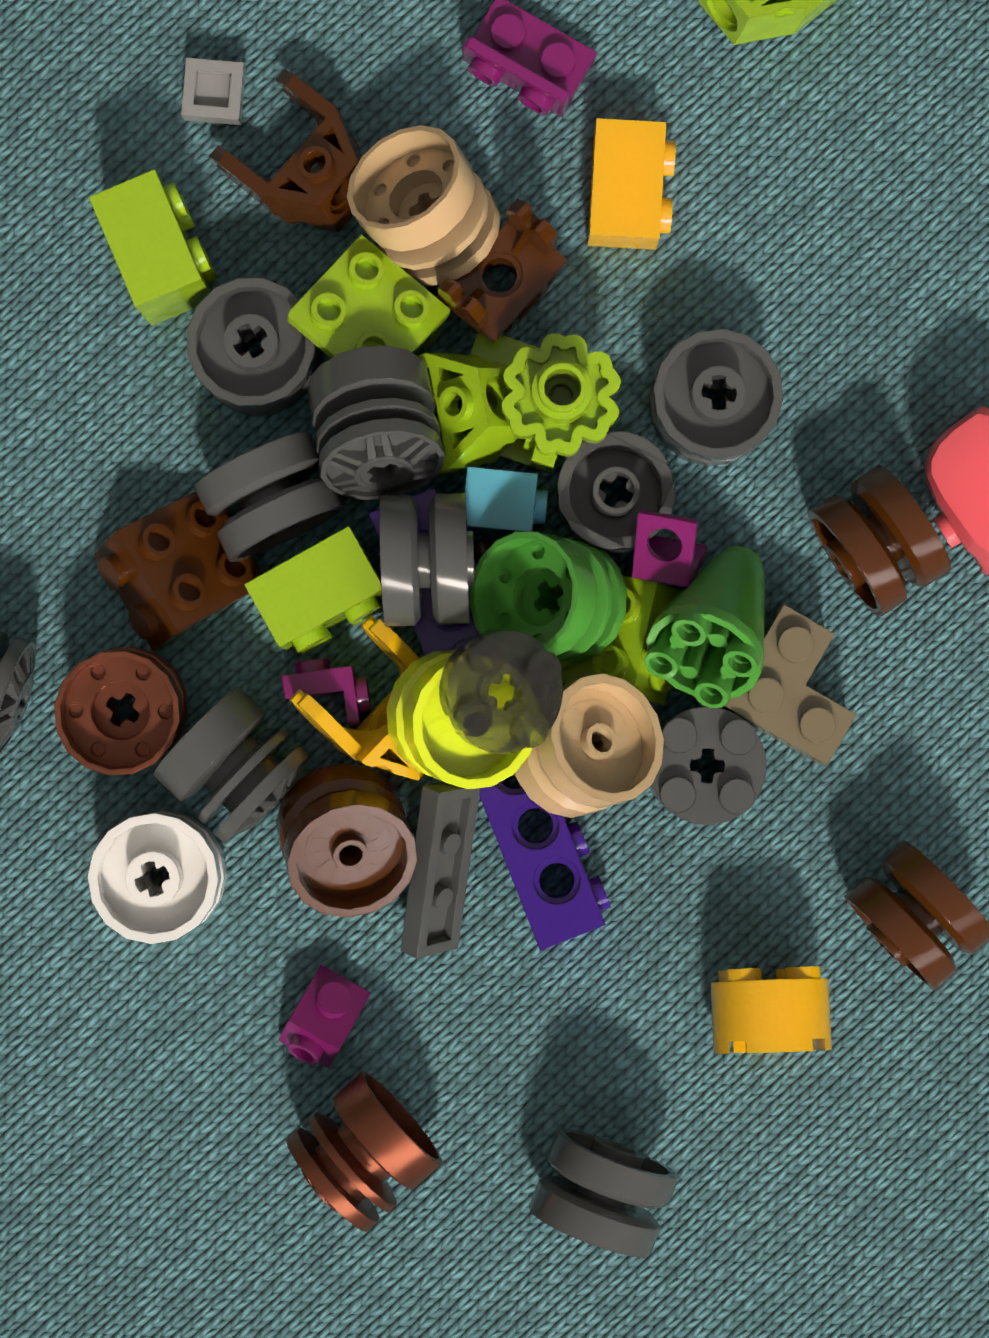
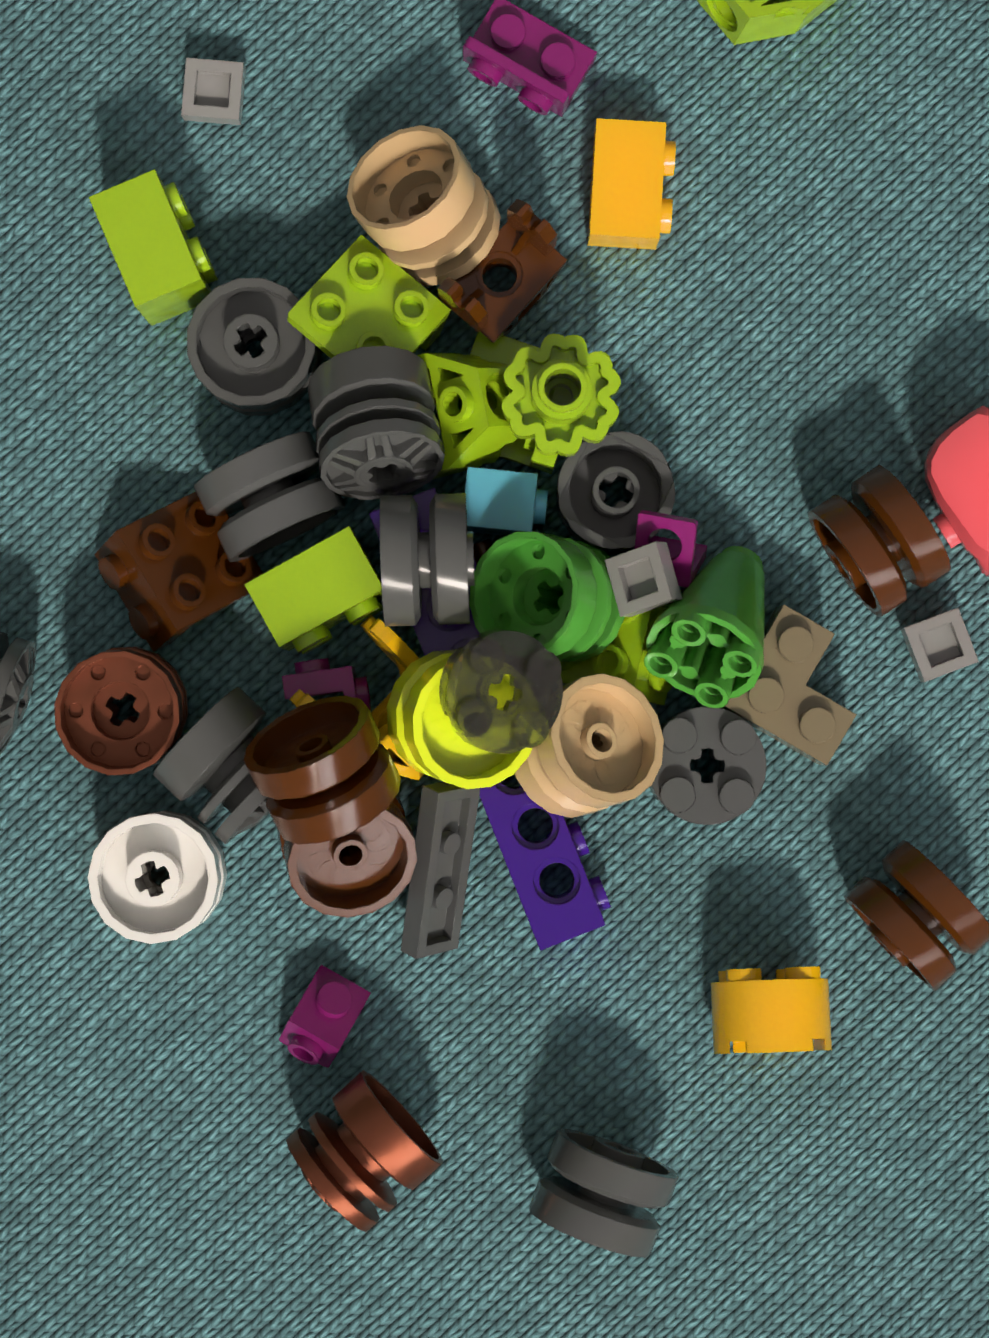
(294, 191): reddish brown piece -> none
(322, 770): none -> reddish brown wheel
(643, 579): none -> light grey plate
(739, 373): dark grey wheel -> none
(939, 645): none -> light grey plate

